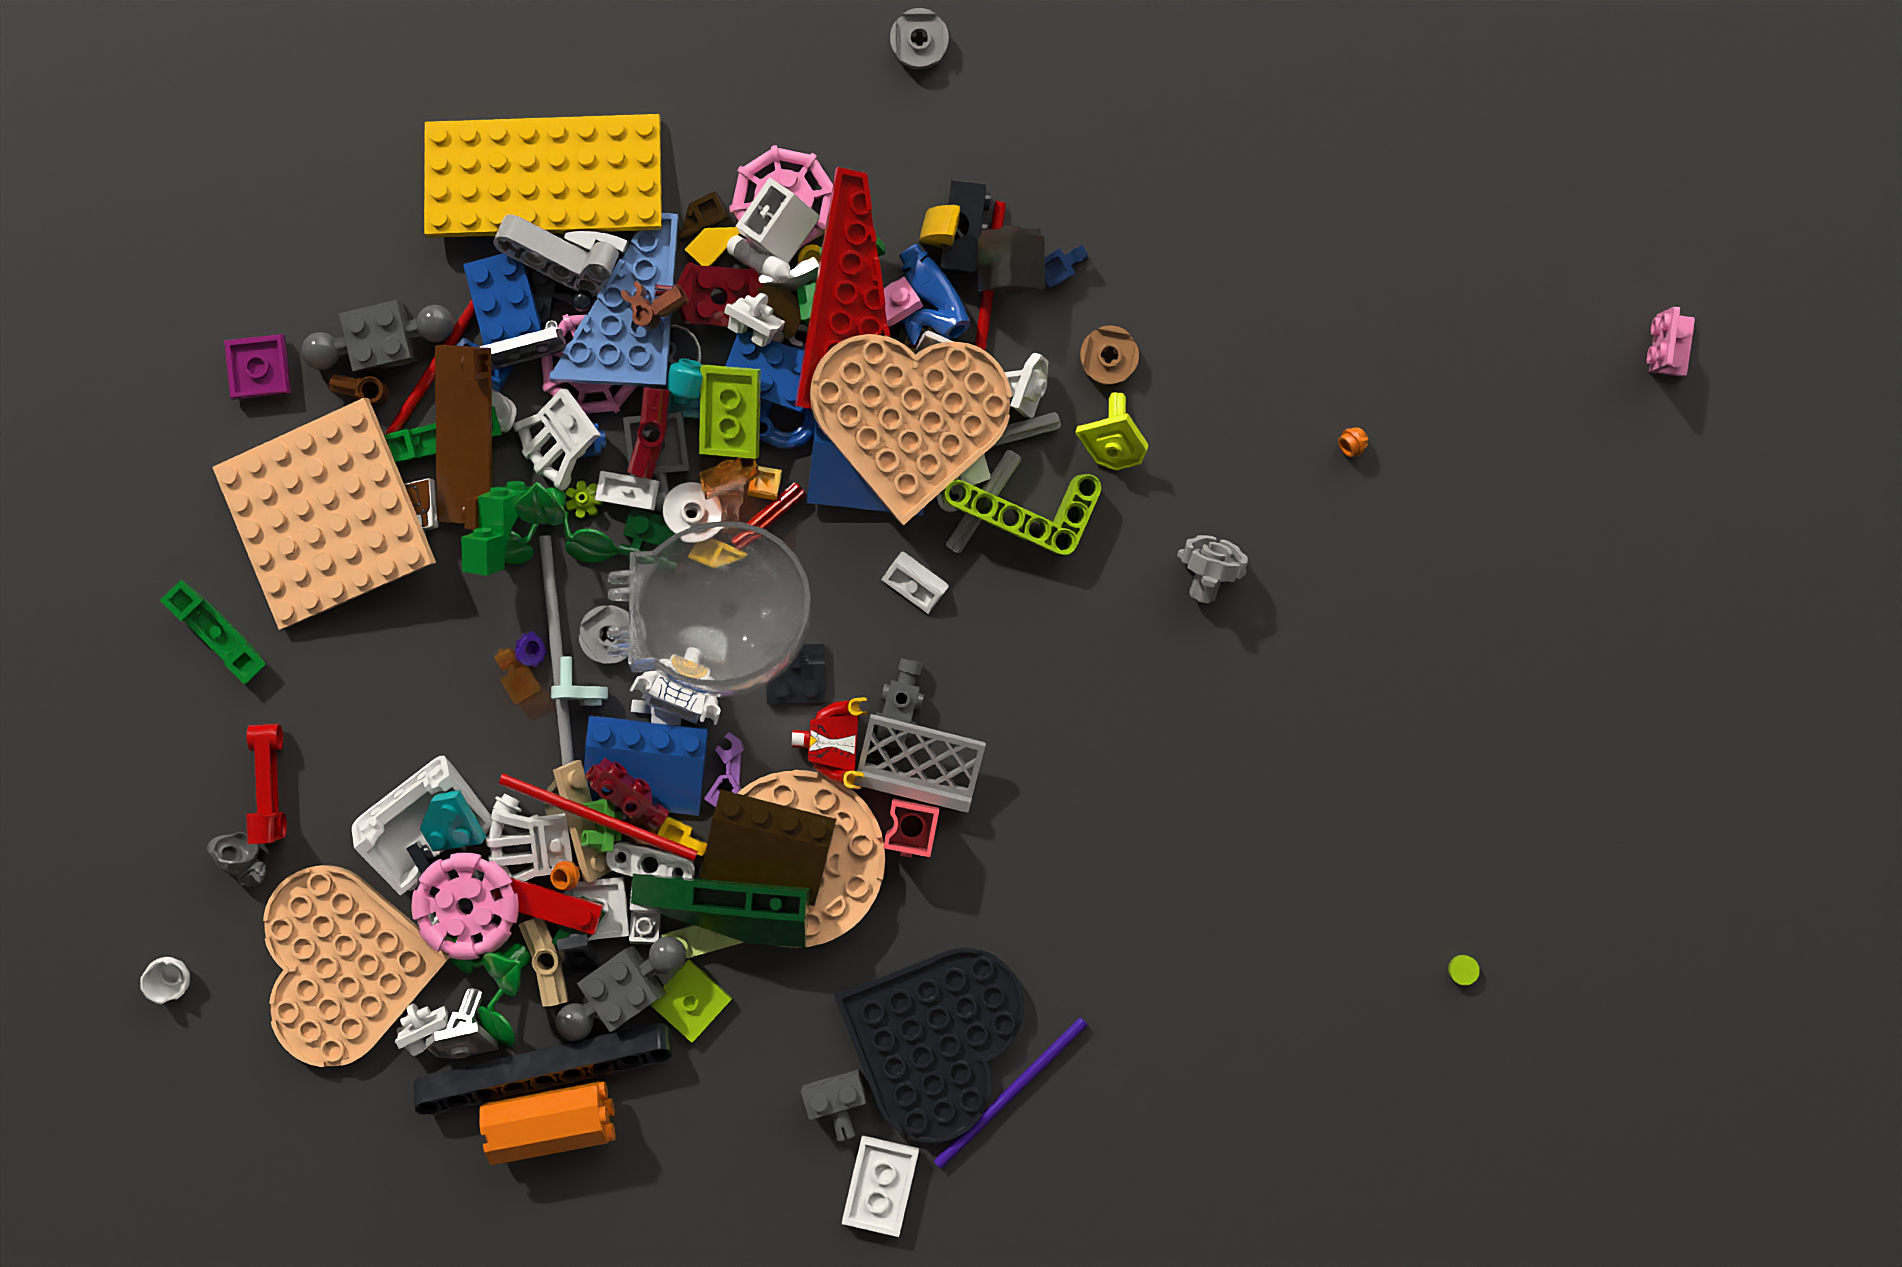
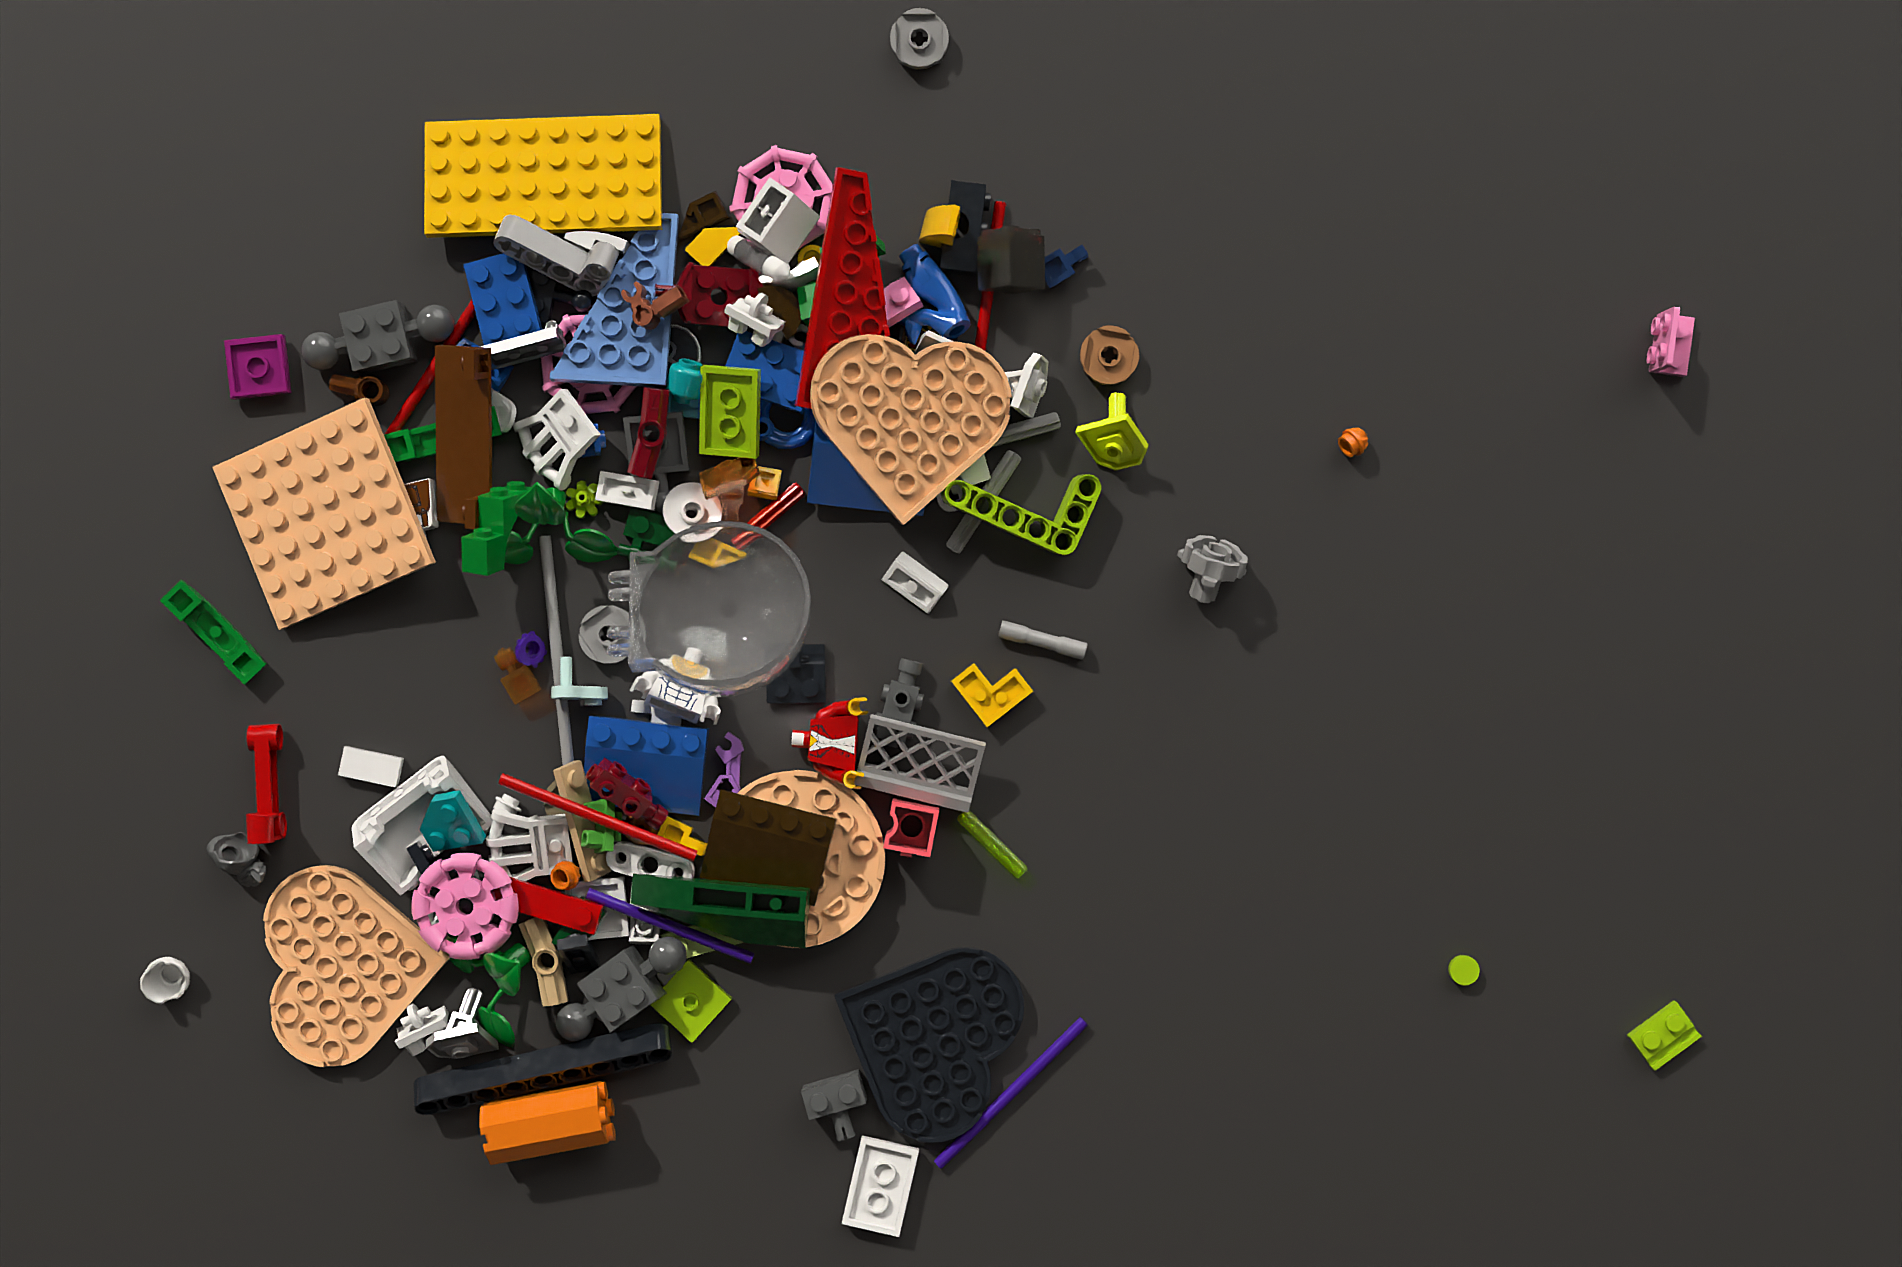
(371, 766): none -> white tile
(670, 925): none -> dark purple piece
(988, 700): none -> yellow plate
(992, 843): none -> clear neon green axle
(1061, 645): none -> light grey piece
(1664, 1035): none -> lime plate

